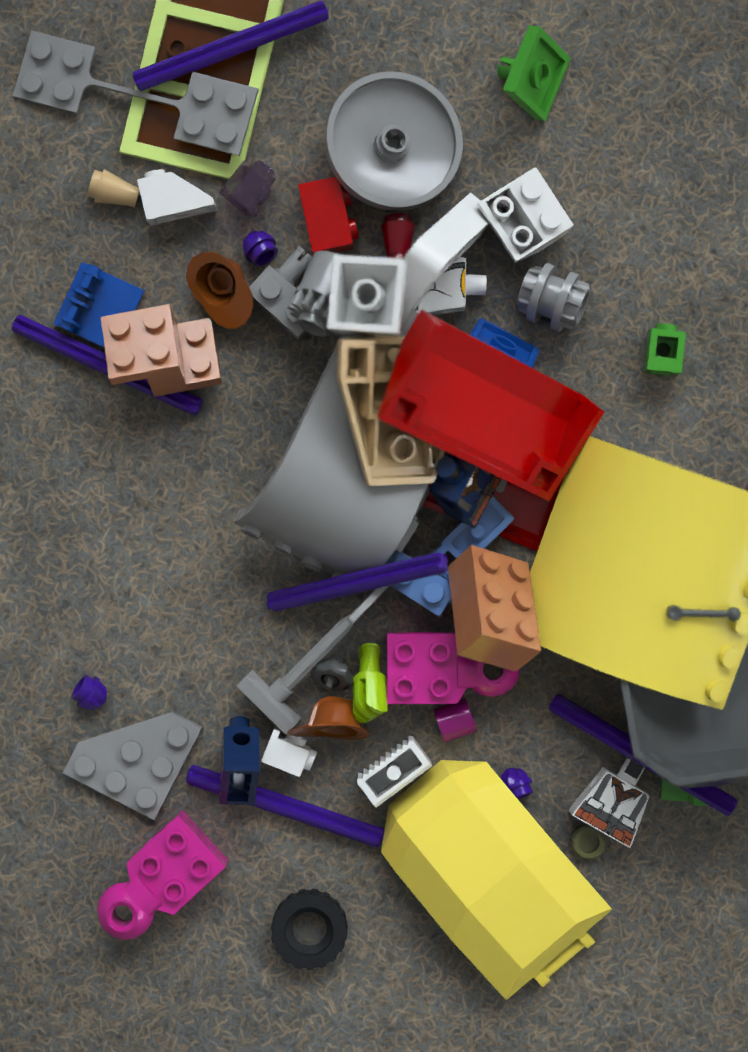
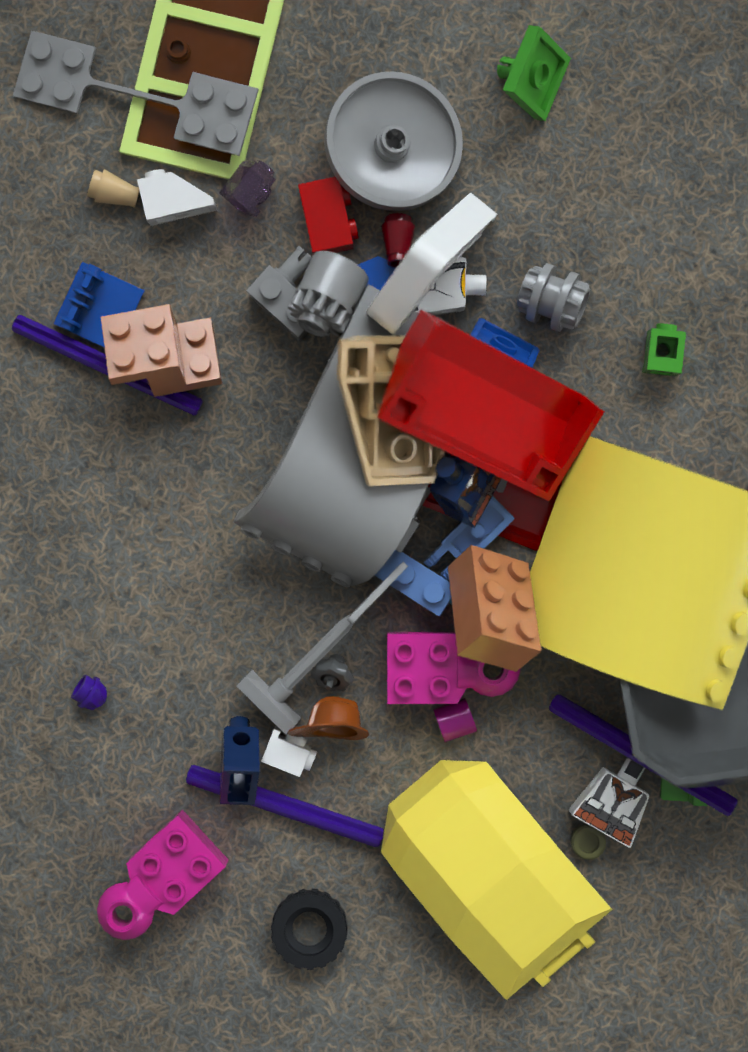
(136, 761): light grey plate -> none
(220, 289): dark orange piece -> none
(230, 45): dark purple axle -> none
(259, 248): dark purple plate -> none
(358, 581): dark purple axle -> none
(366, 295): white slope -> none
(369, 685): lime arm -> none
(393, 771): white brick -> none
(517, 782): dark purple plate -> none
(526, 215): white slope -> none
(675, 613): dark grey hinge -> none

